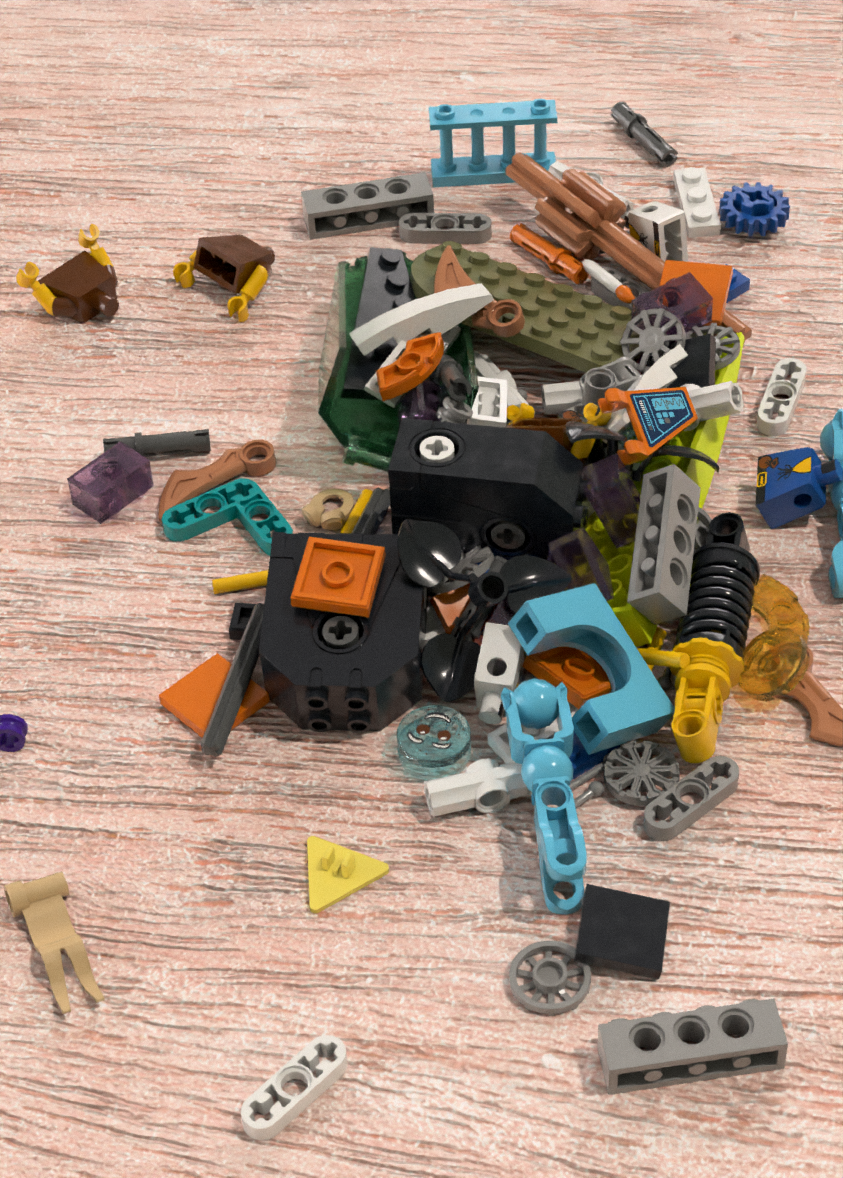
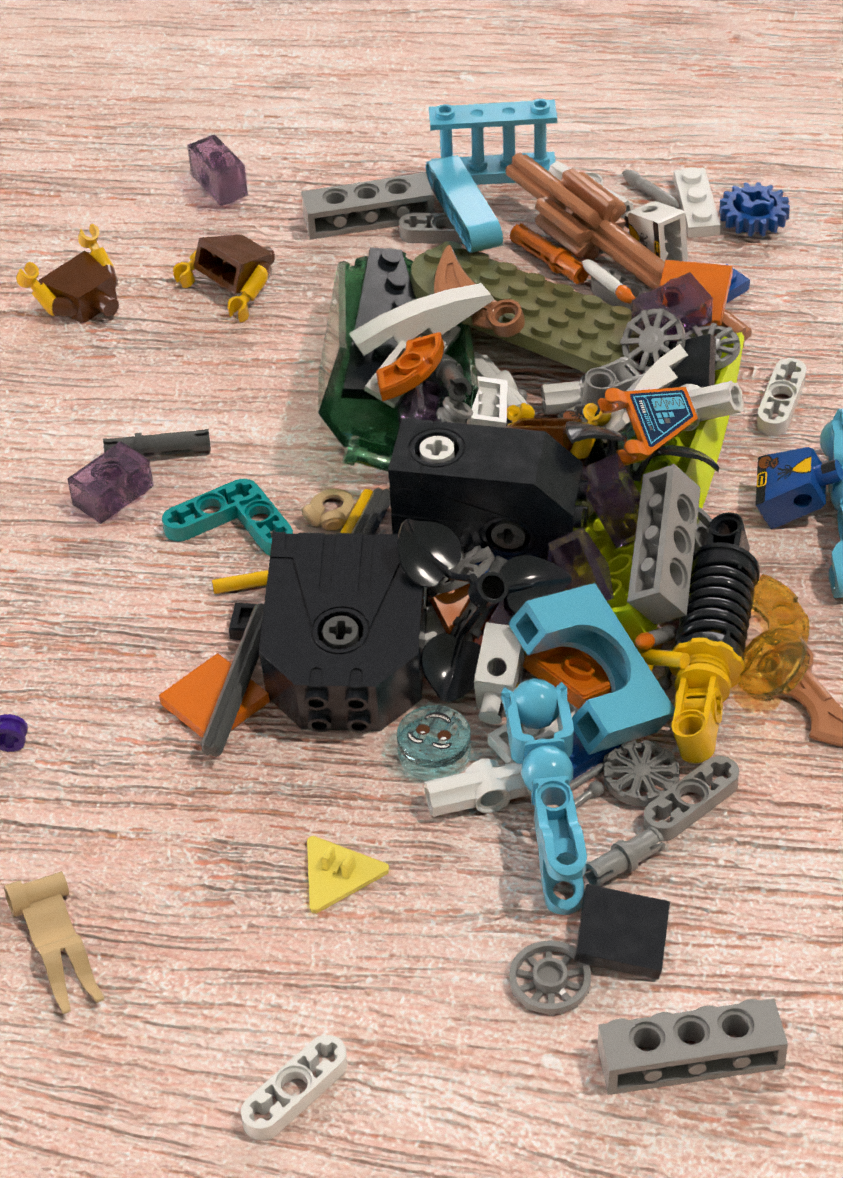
(191, 483): nougat piece -> none
(217, 170): none -> clear purple brick
(338, 576): orange plate -> none
(464, 204): none -> medium azure beam
(624, 856): none -> light grey pin
(636, 127): dark grey pin -> none
(650, 189): none -> light grey piece
(655, 637): none -> piece

